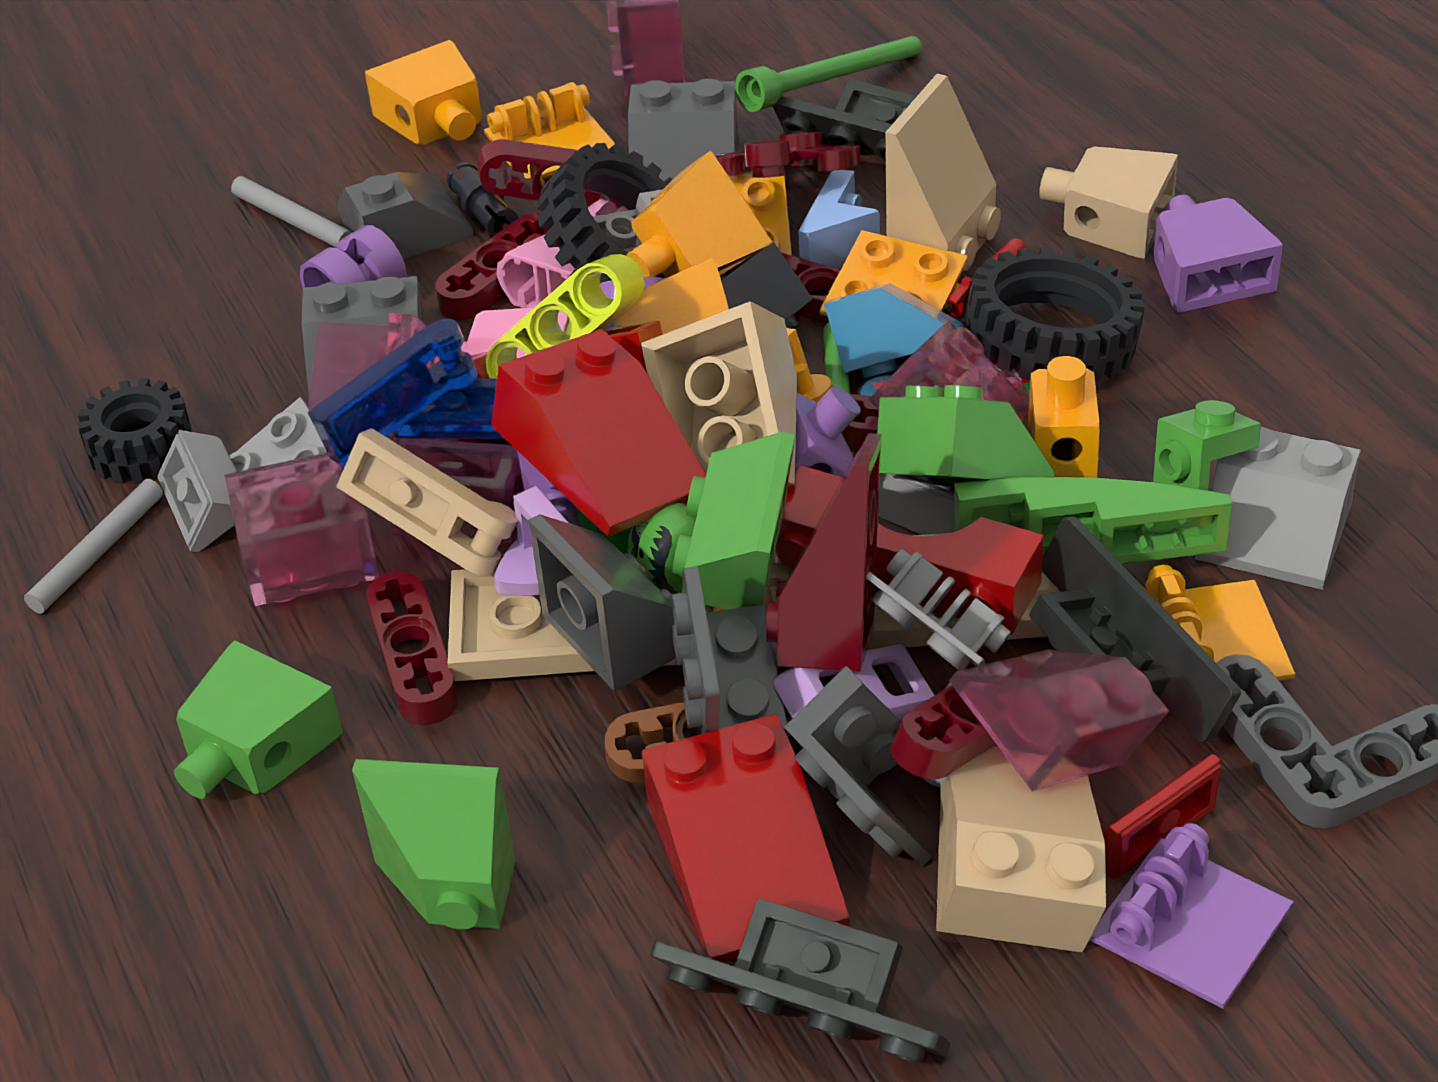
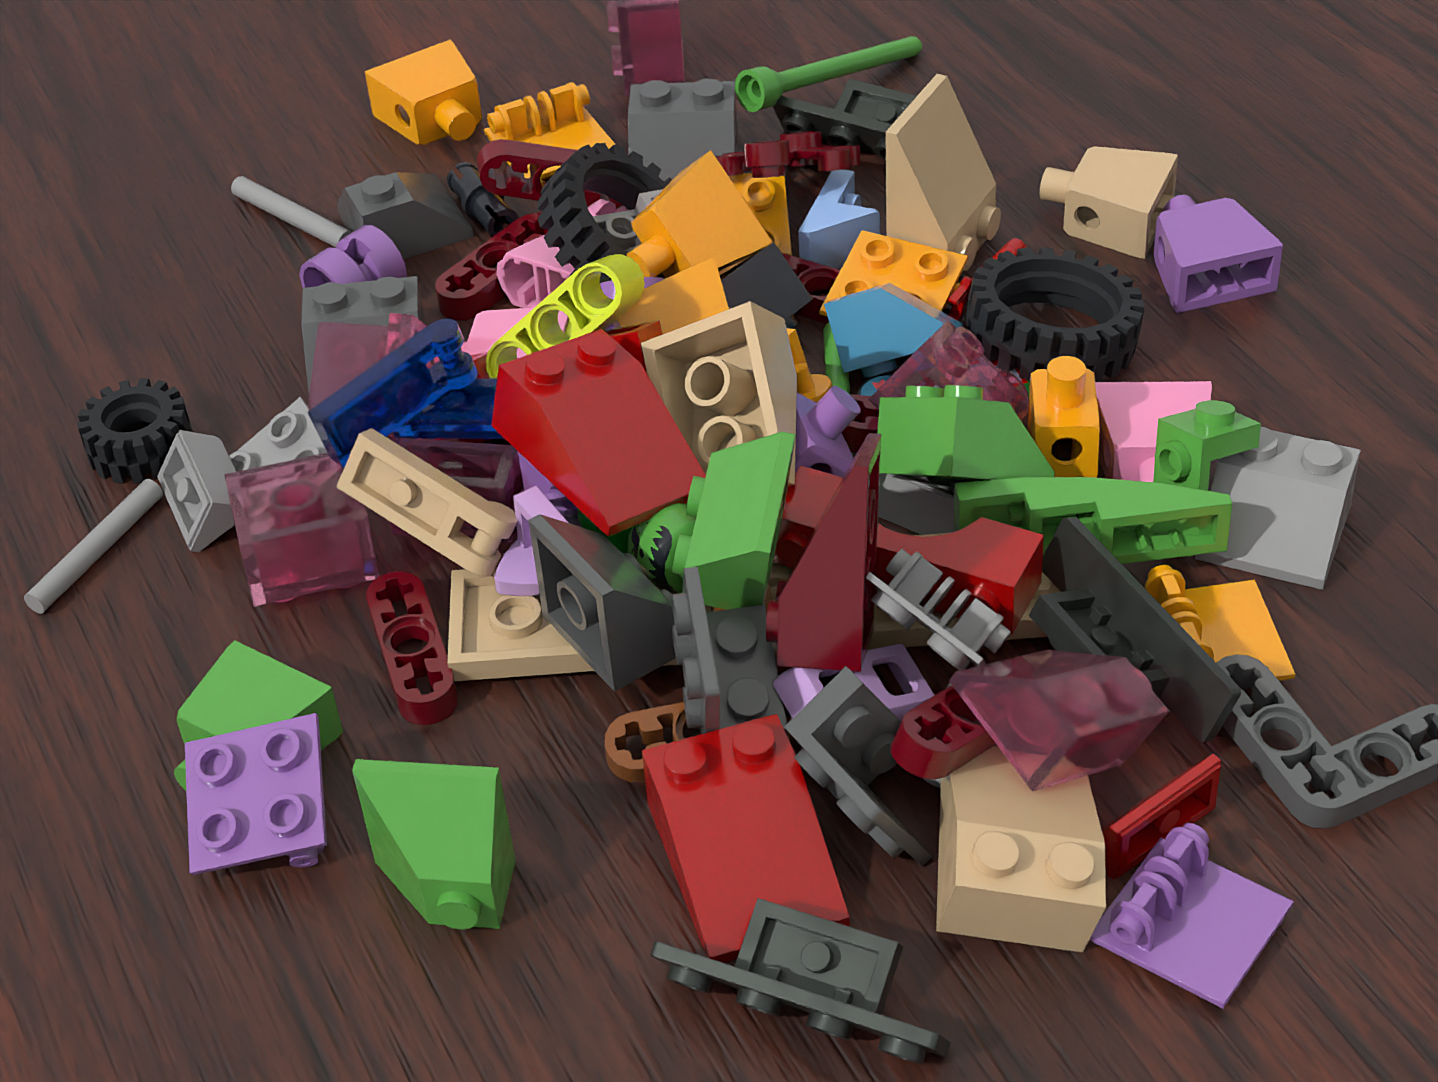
(256, 796): none -> medium lavender hinge
(1130, 422): none -> bright pink torso

